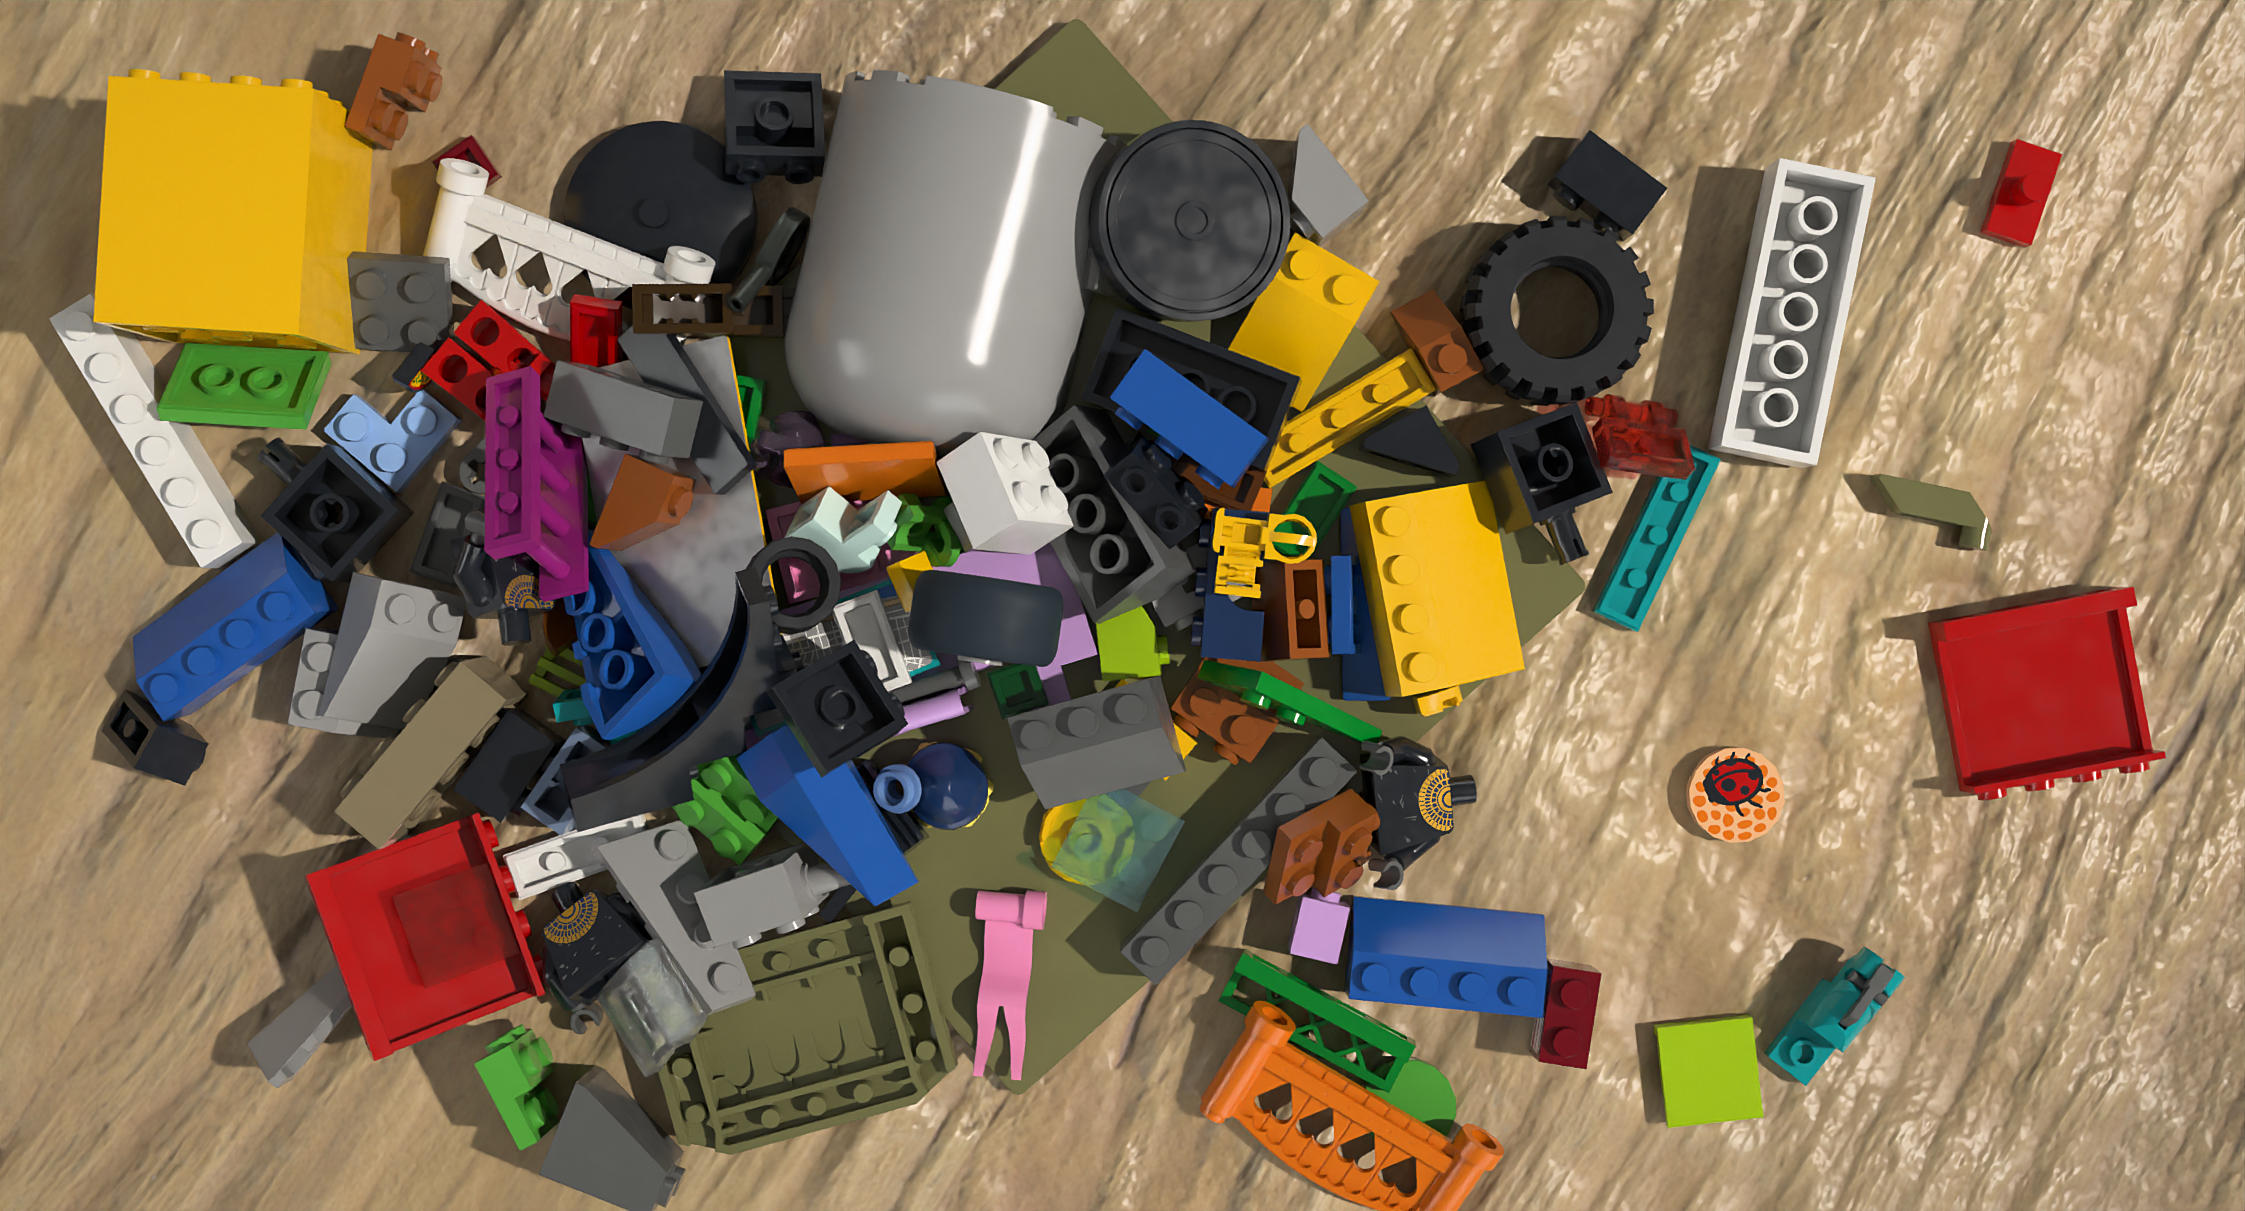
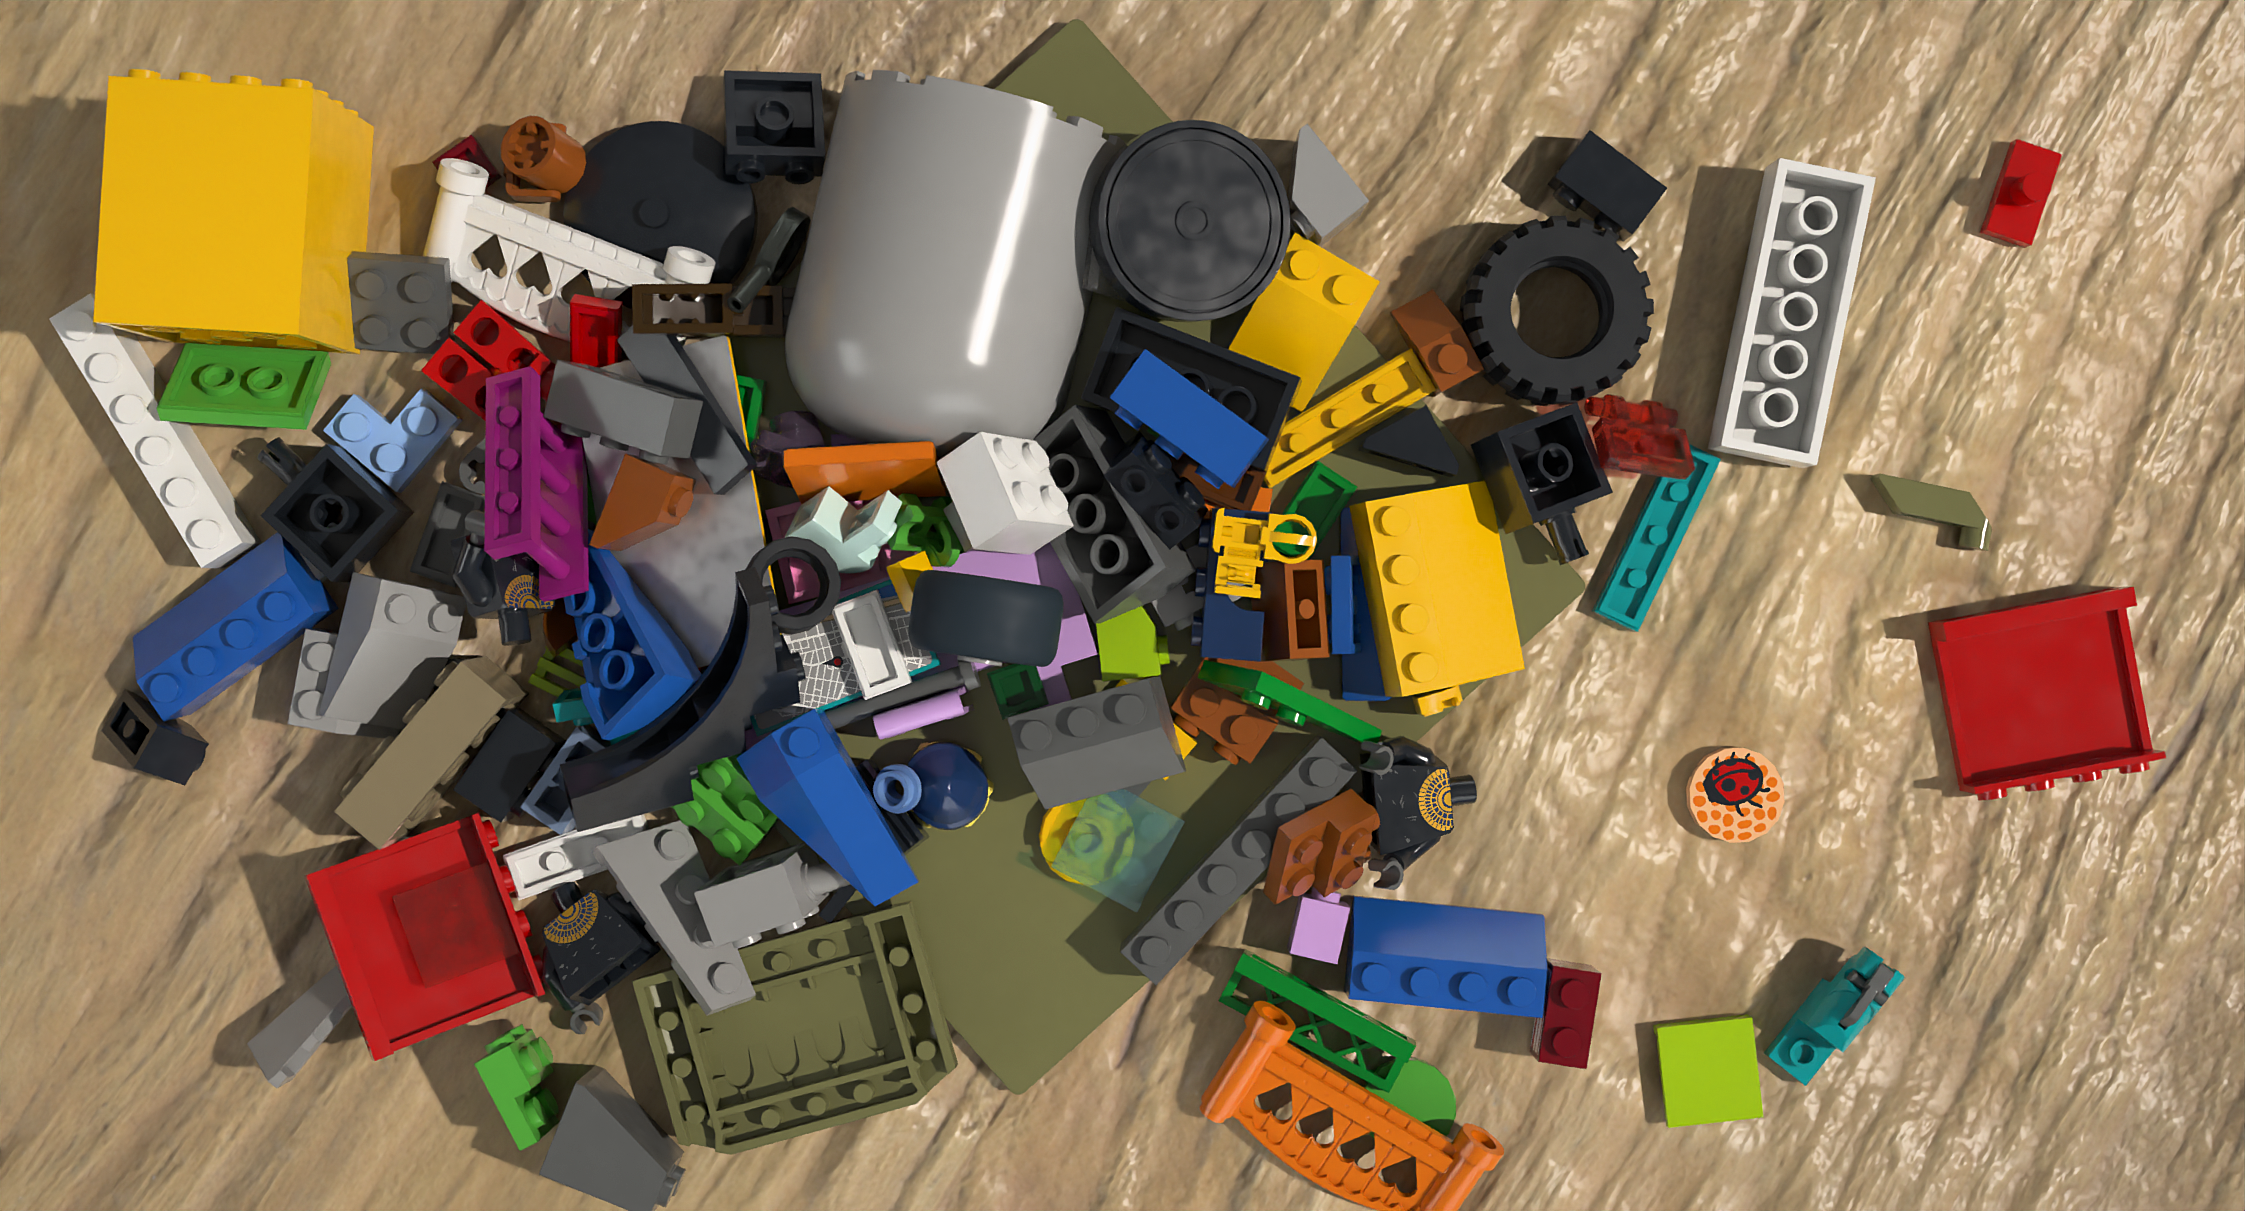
(396, 76): dark orange plate -> none
(409, 372): black tile -> none
(543, 157): none -> dark orange piece
(651, 1007): clear slope -> none
(838, 708): black plate -> none
(1006, 969): bright pink flag -> none

